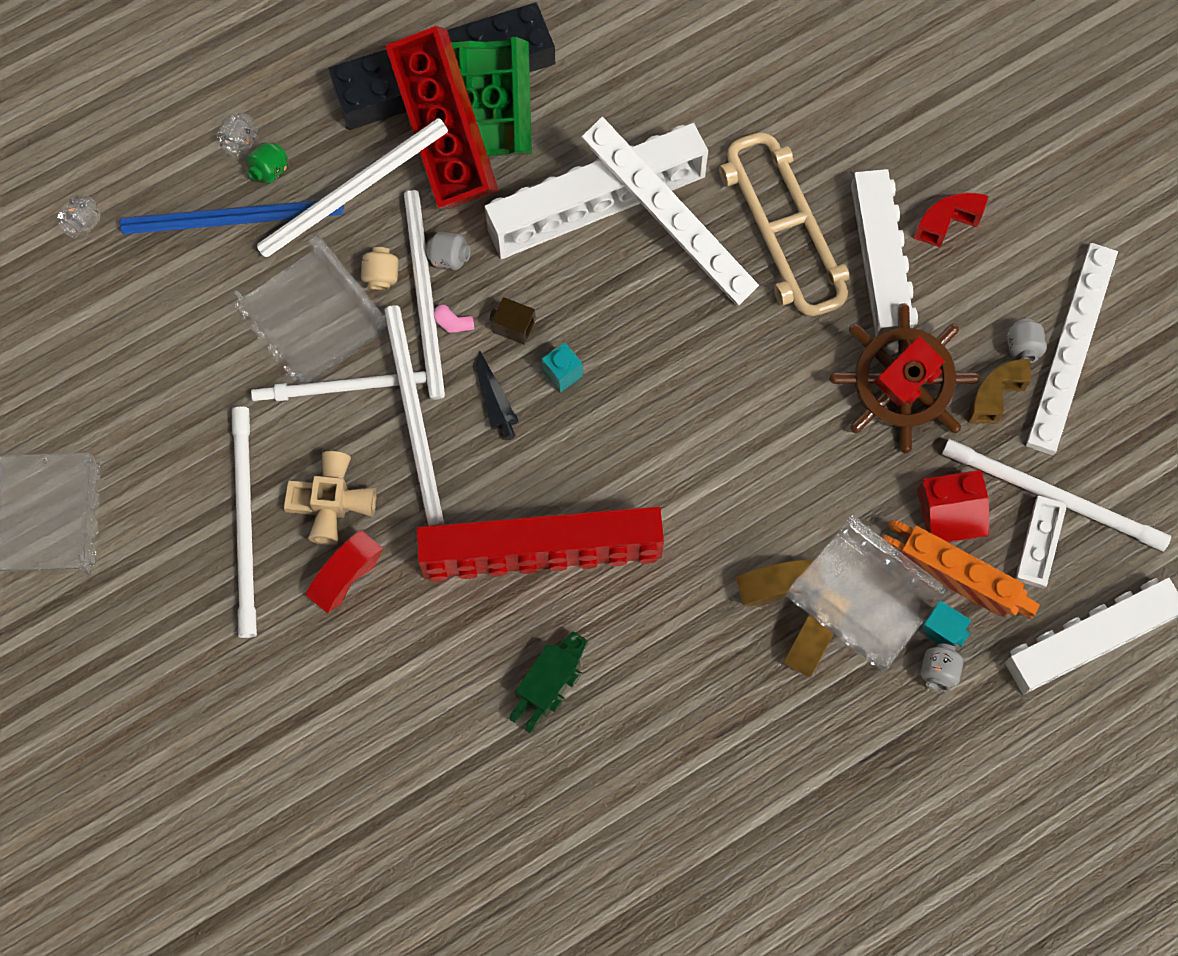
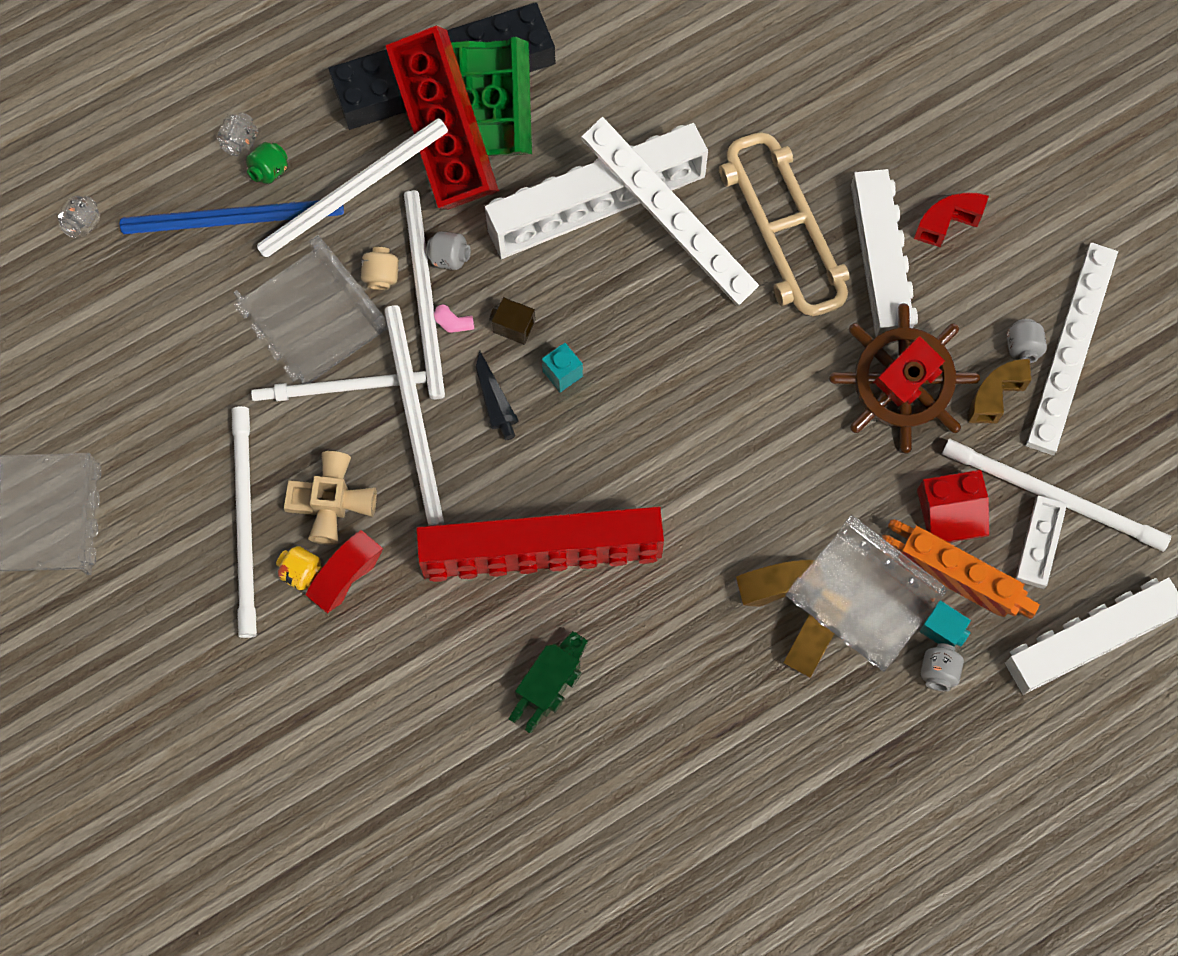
(298, 567): none -> yellow head

